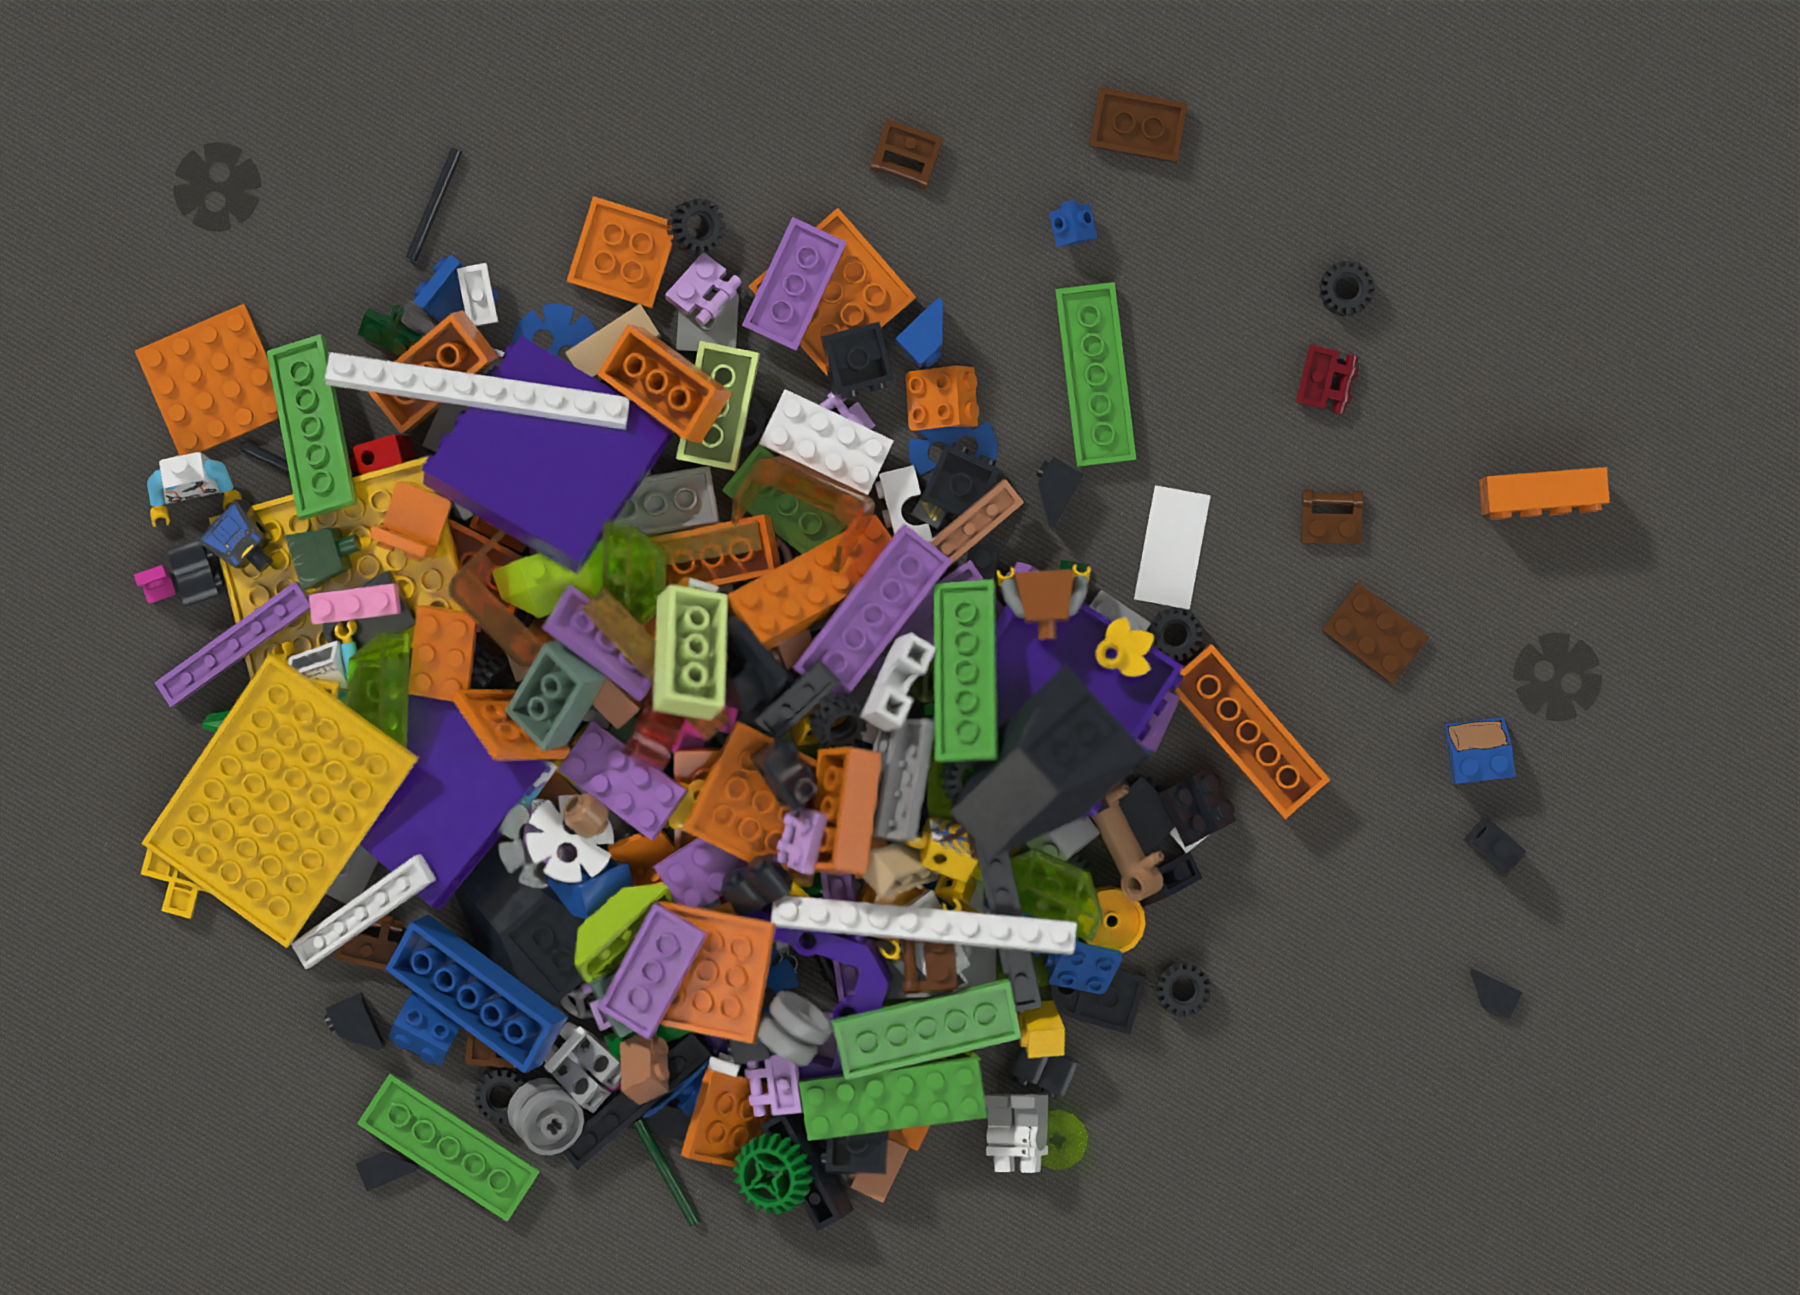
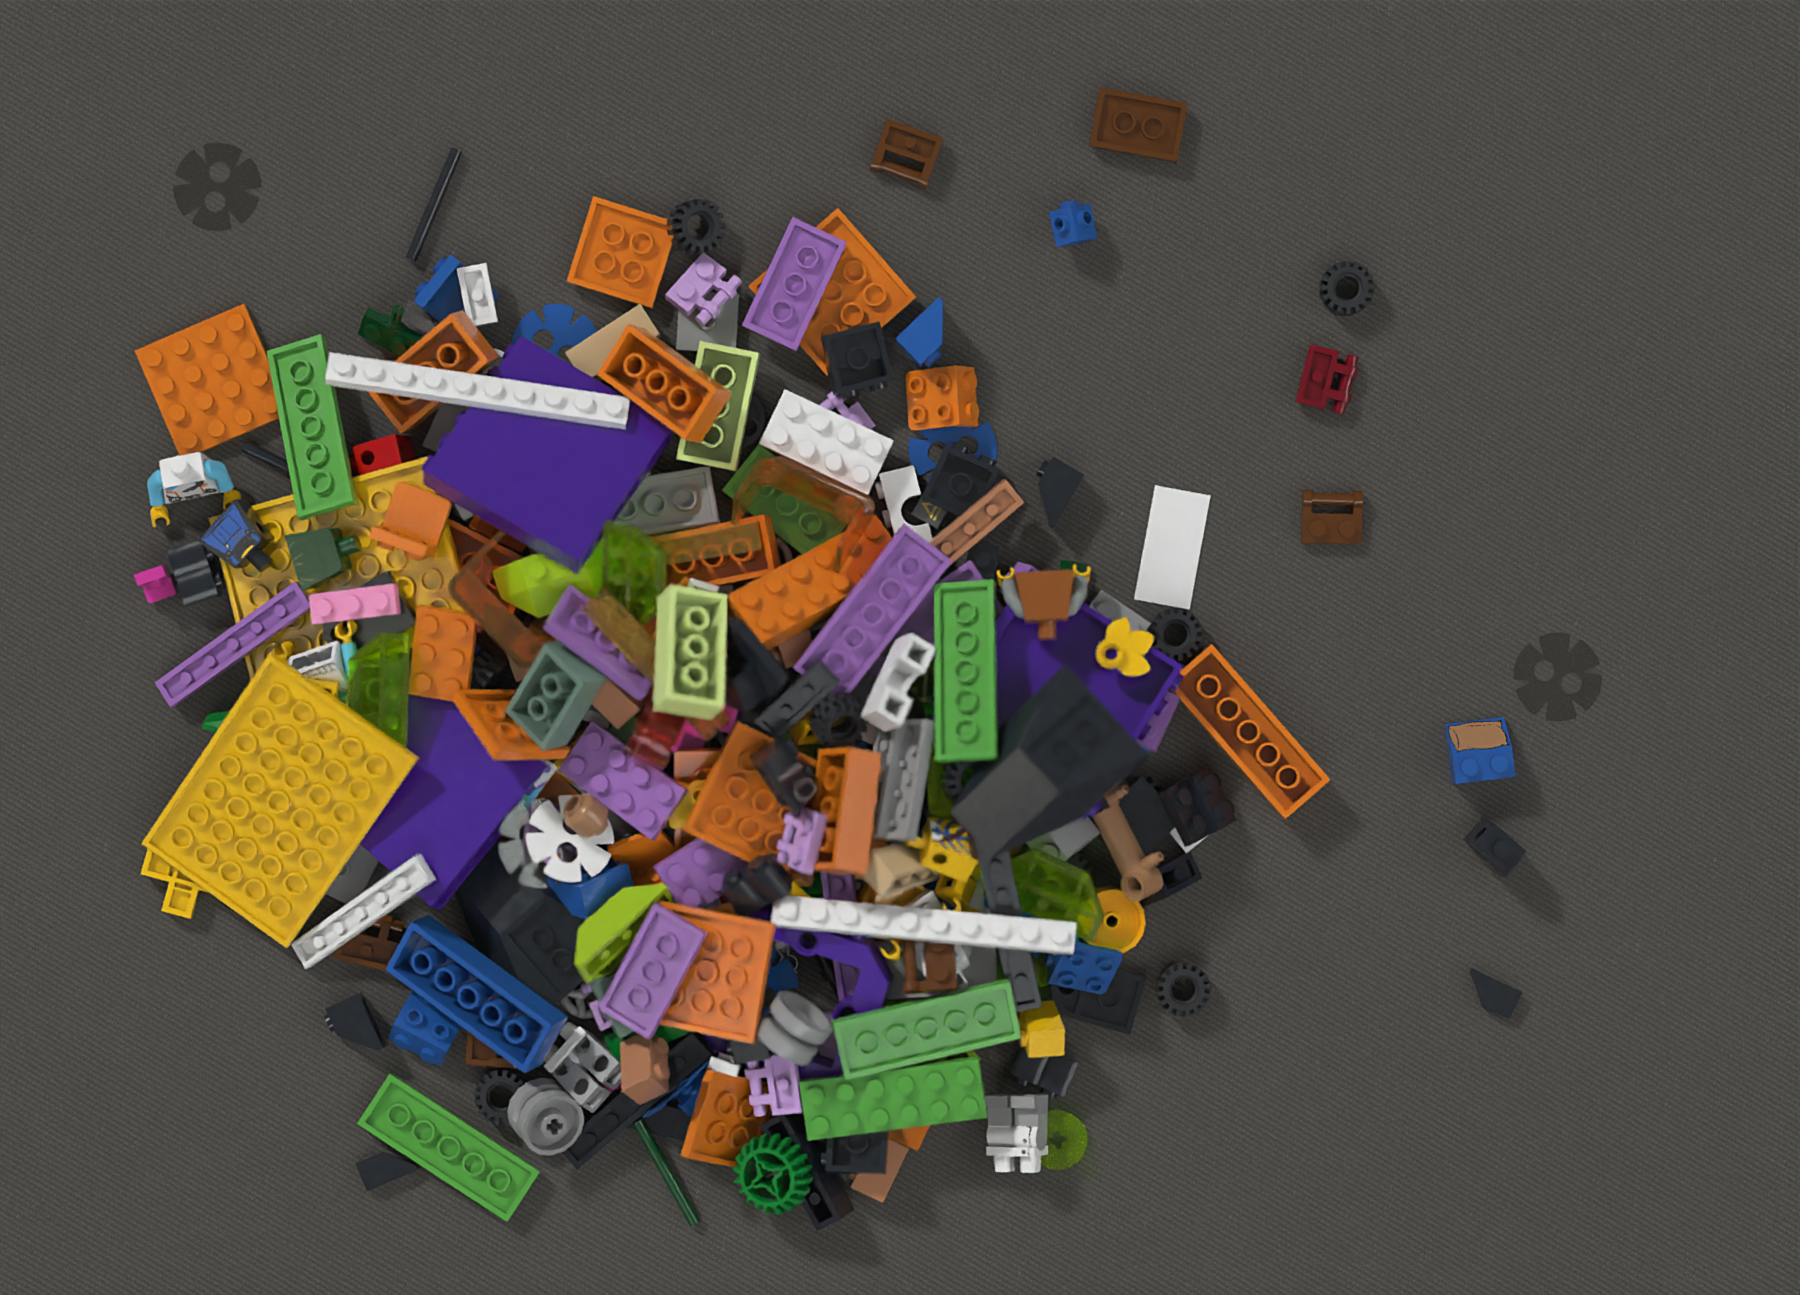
(1095, 374): bright green plate -> none
(1375, 633): reddish brown plate -> none
(1544, 491): orange brick -> none

